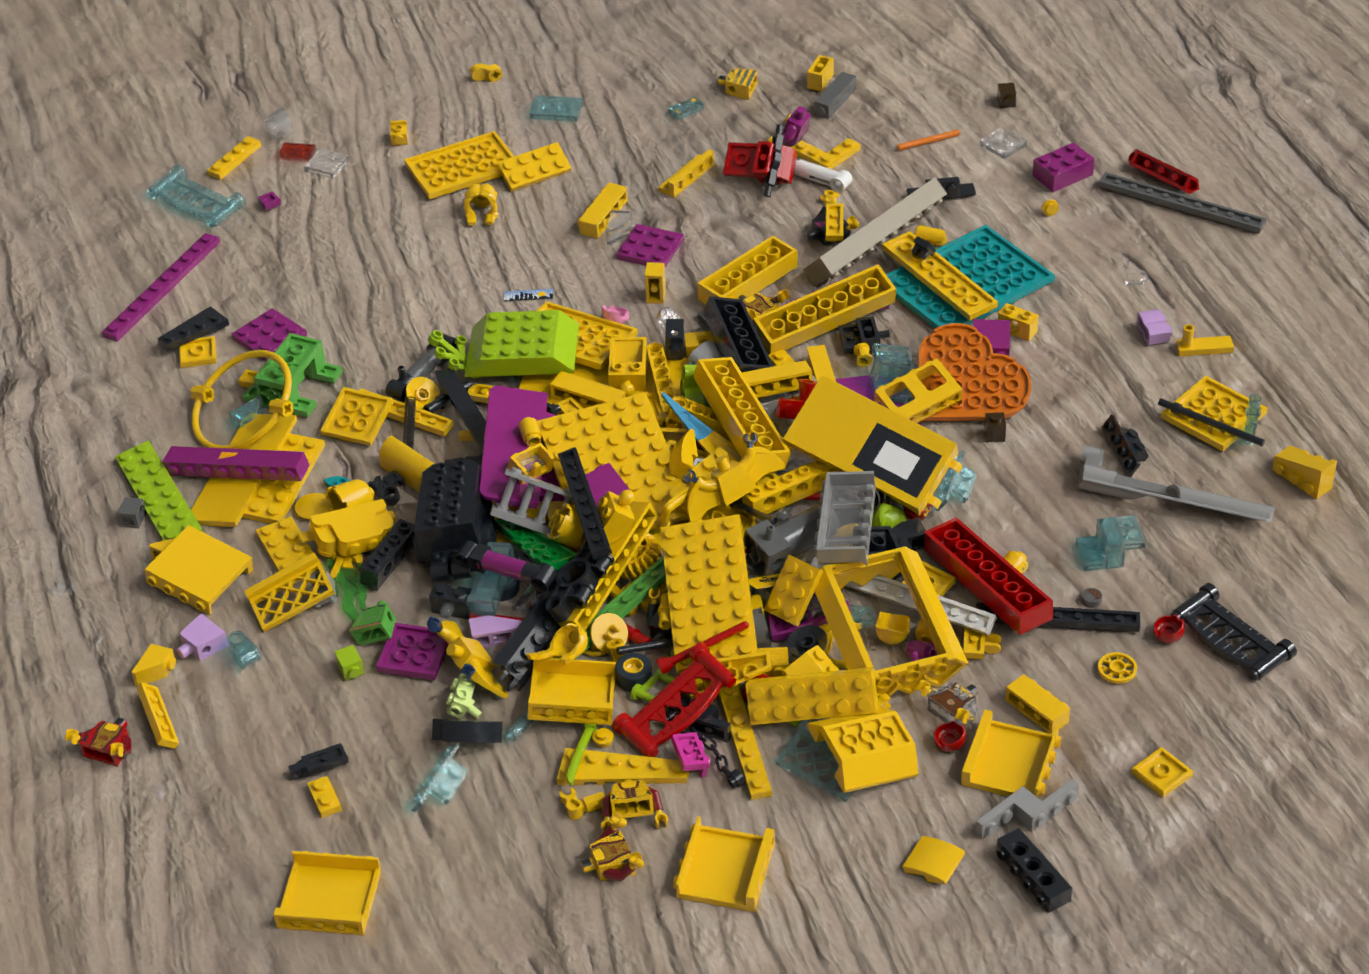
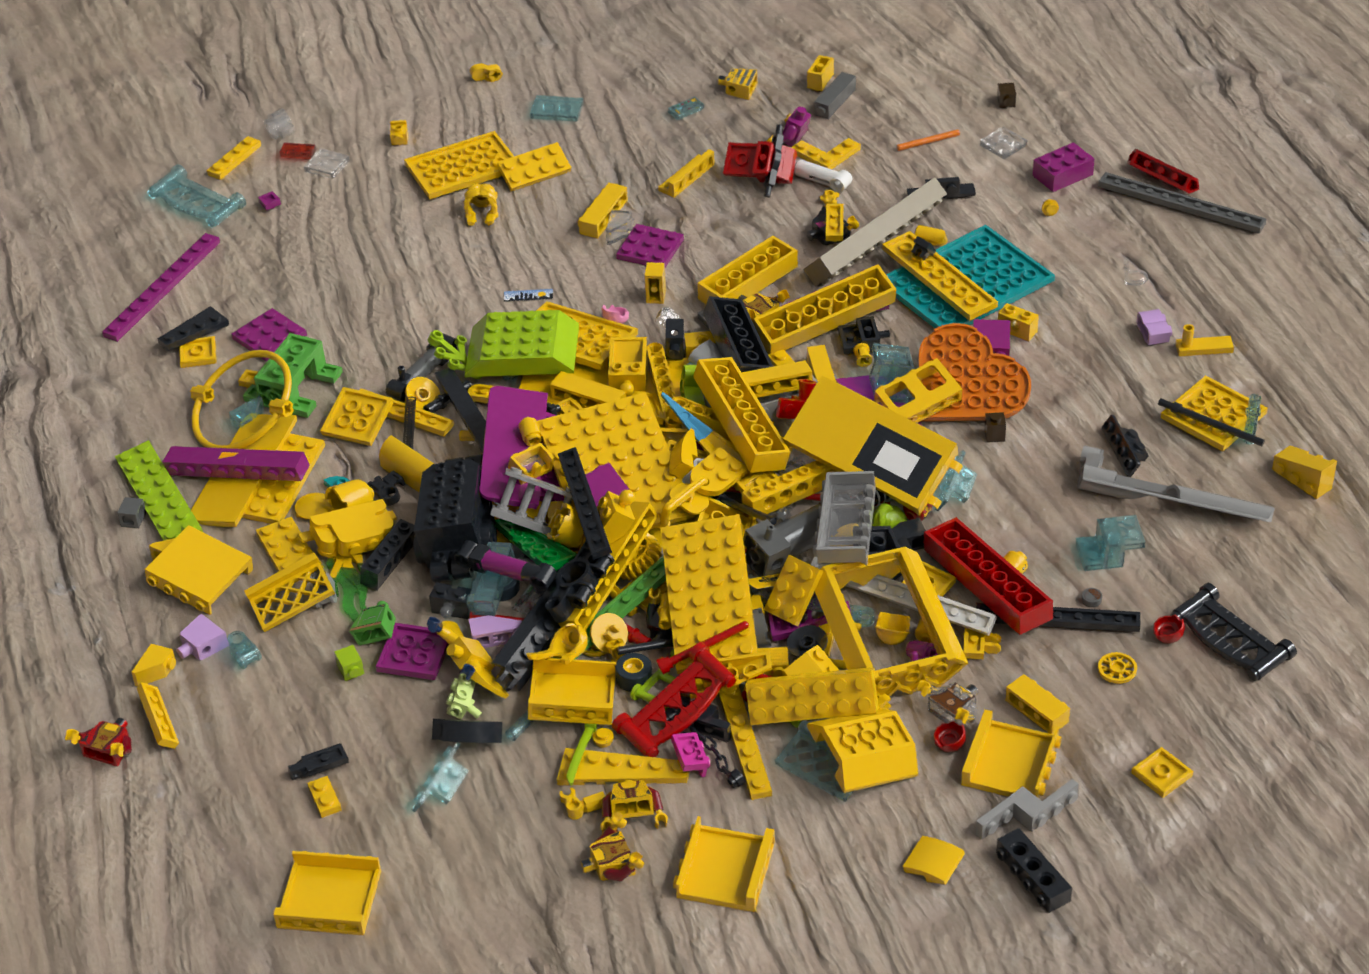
(731, 479): yellow torso -> none

